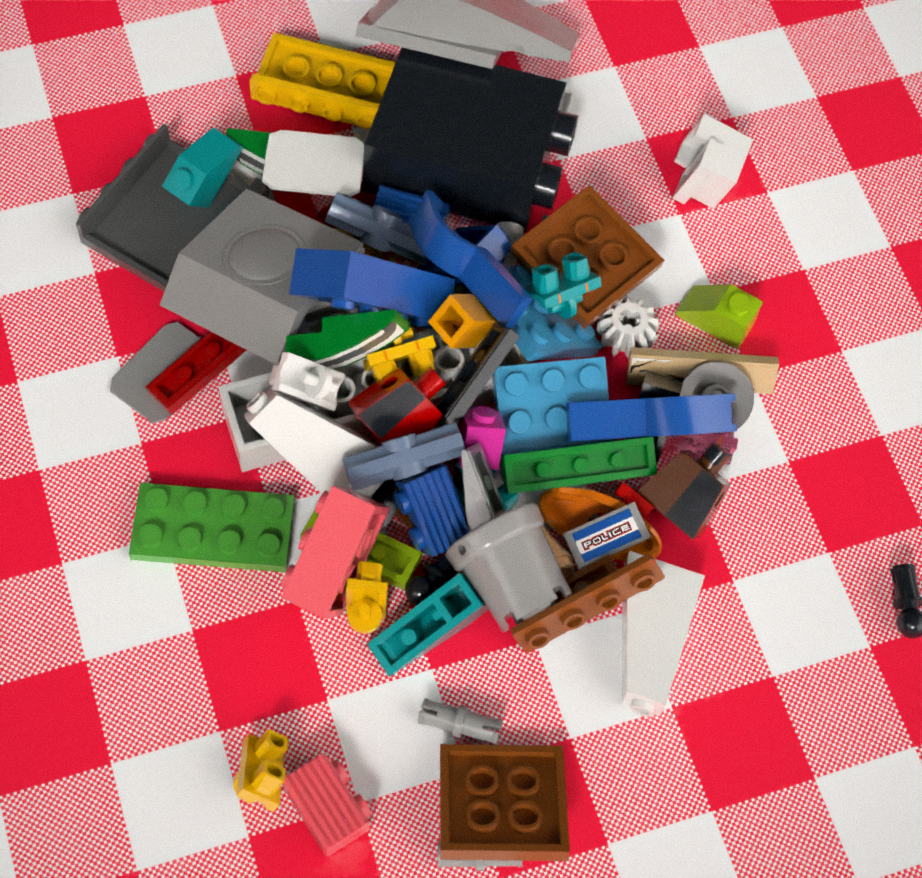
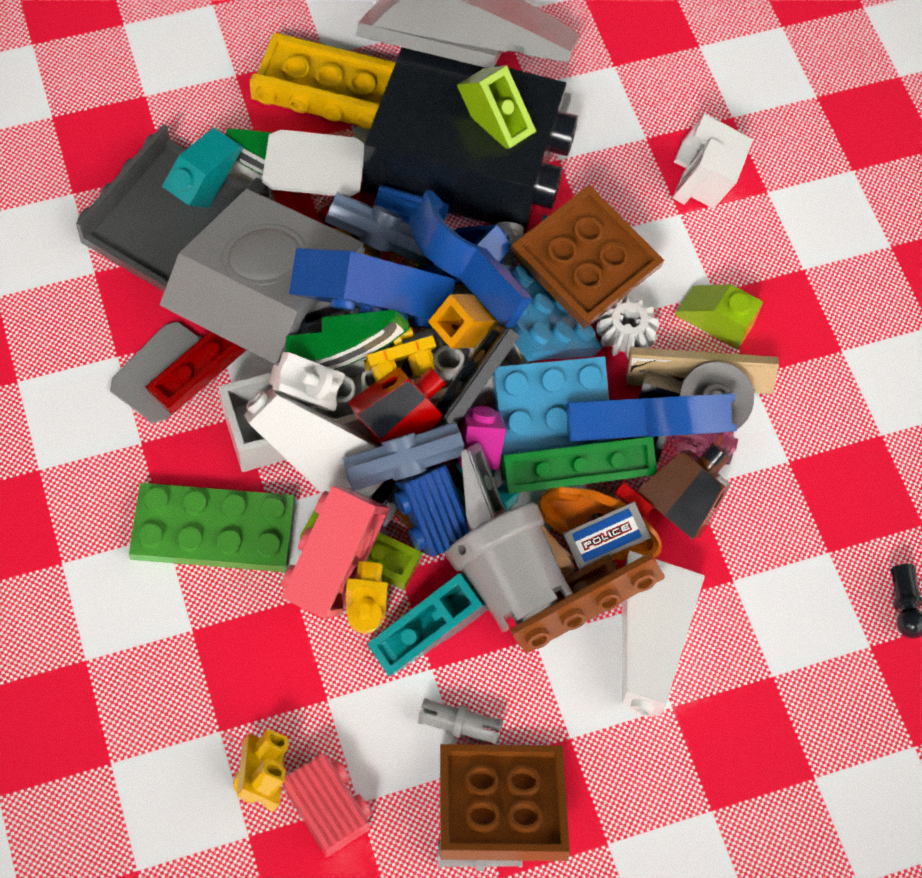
(436, 576): black pin -> none
(497, 105): none -> lime slope
(563, 290): teal hips -> none

